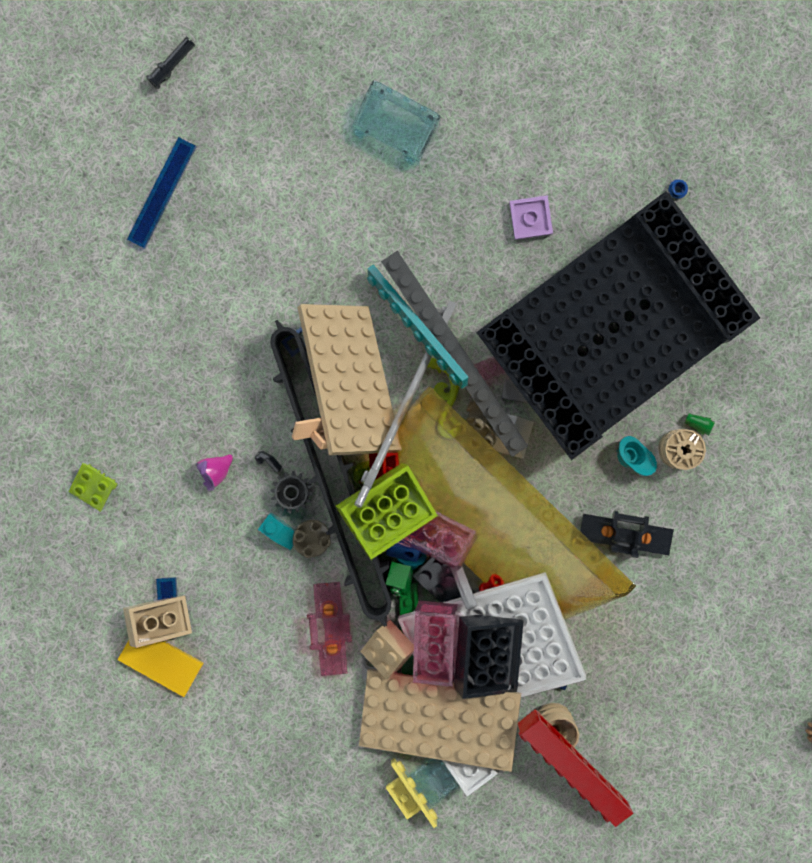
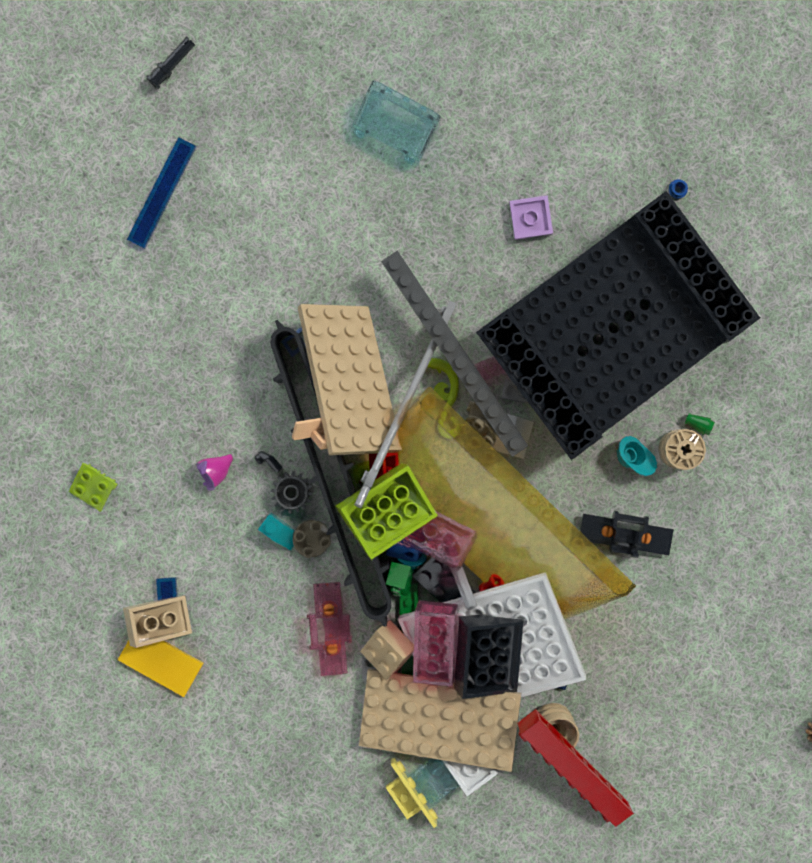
(420, 331): teal plate -> none

